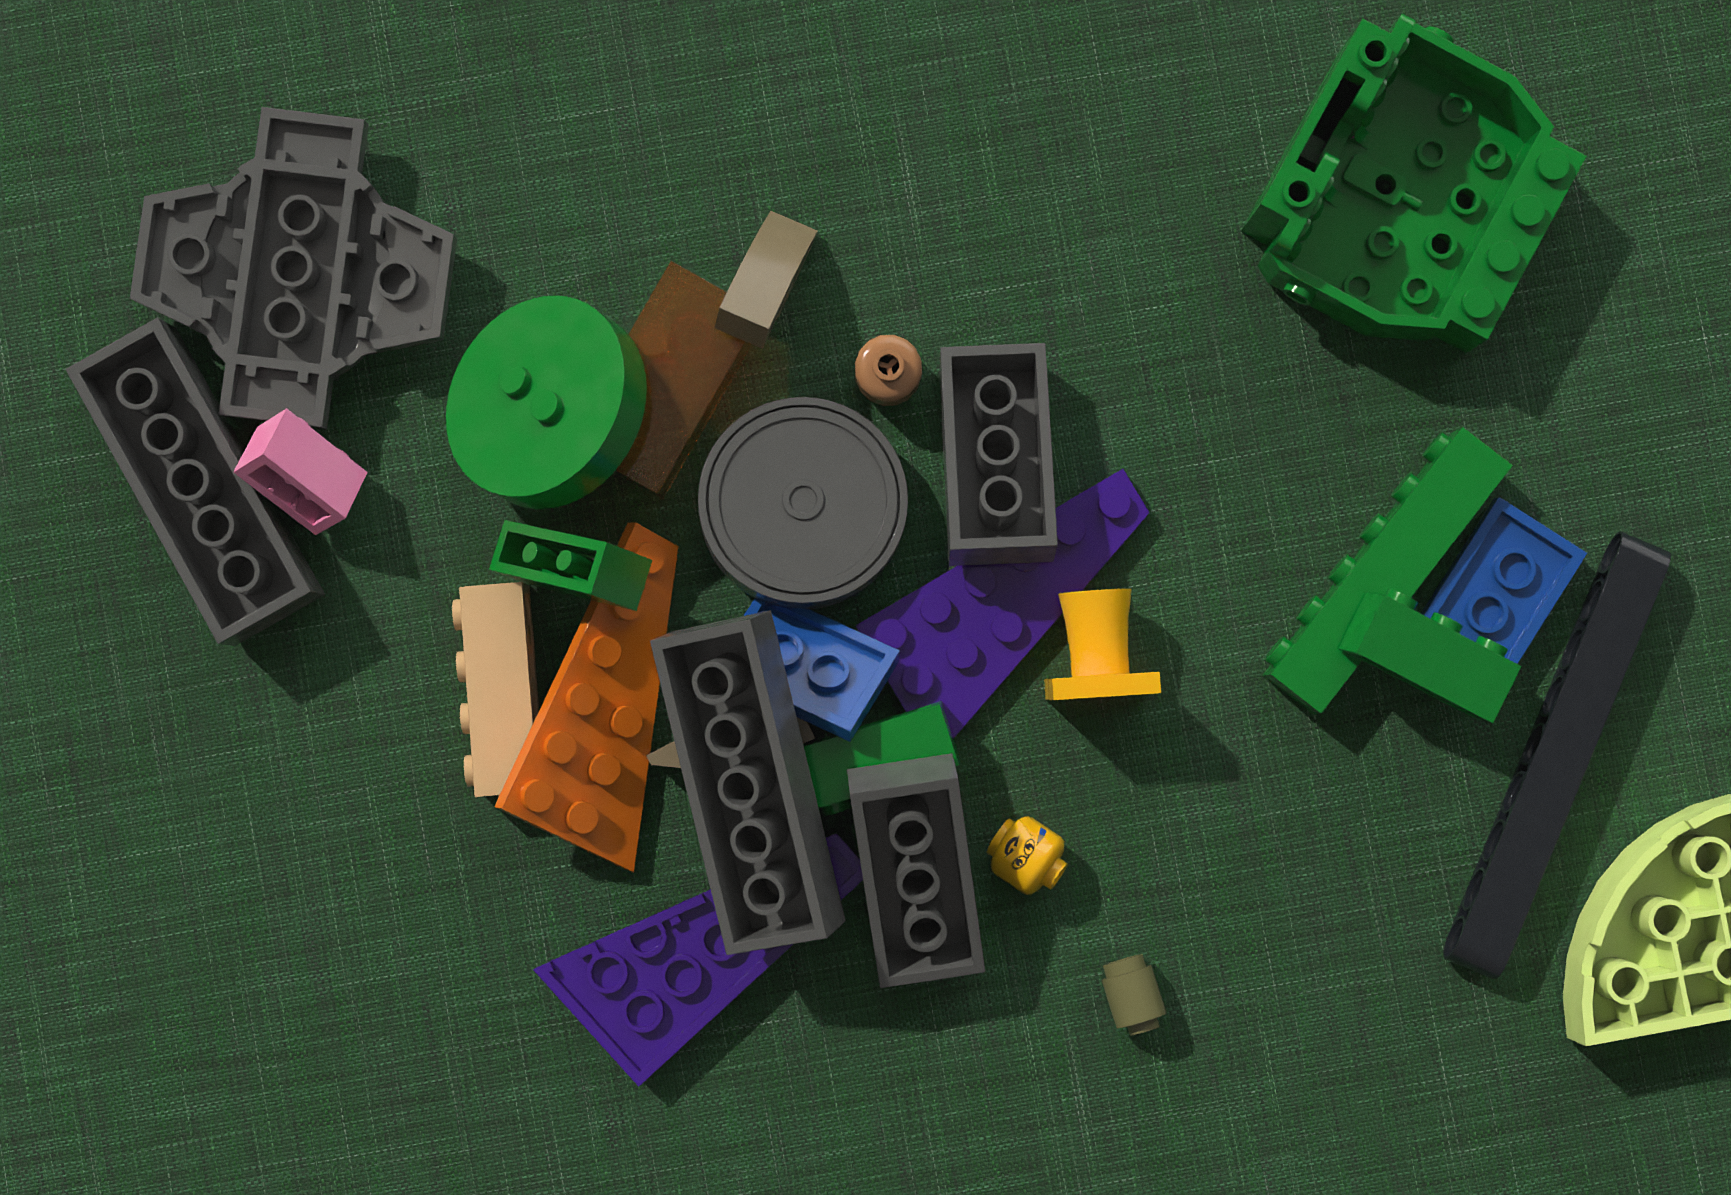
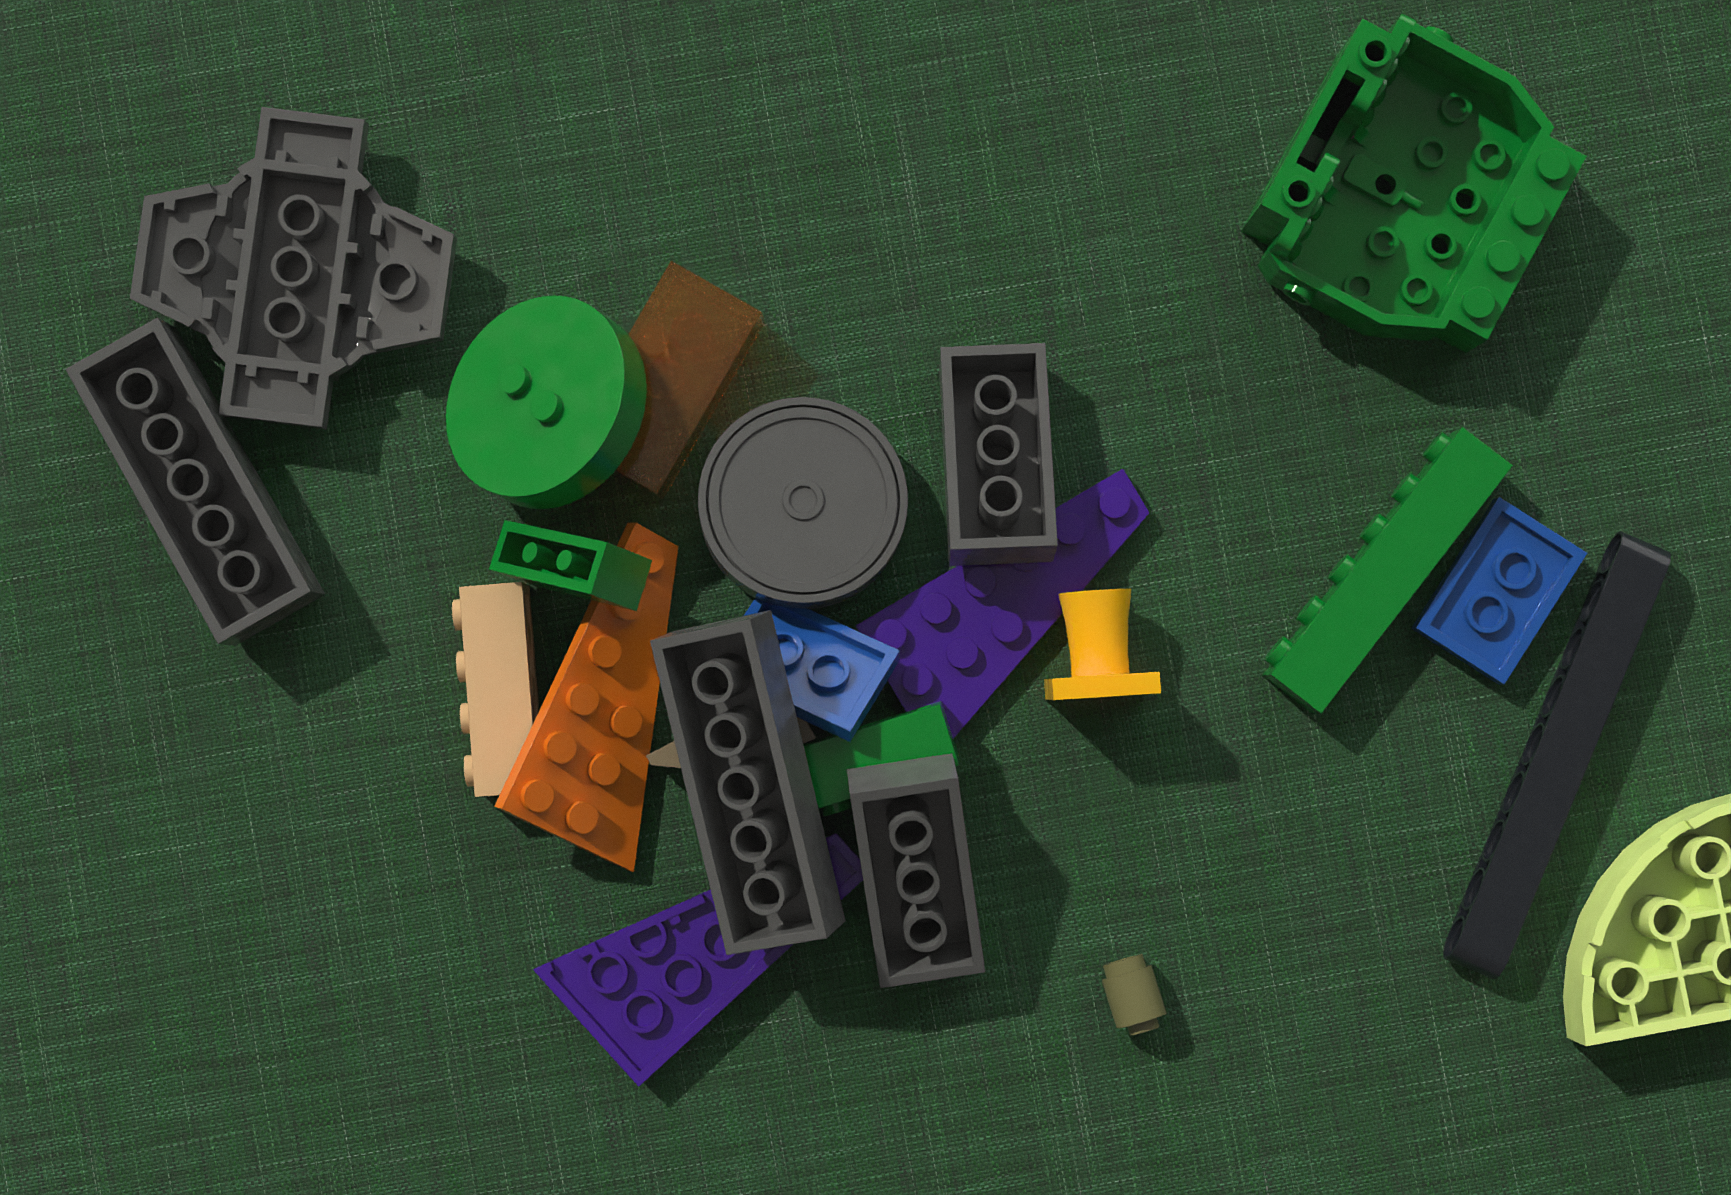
(300, 472): bright pink brick -> none
(765, 279): dark tan slope -> none
(889, 388): medium nougat head -> none
(1027, 855): yellow head -> none
(1431, 654): green brick -> none

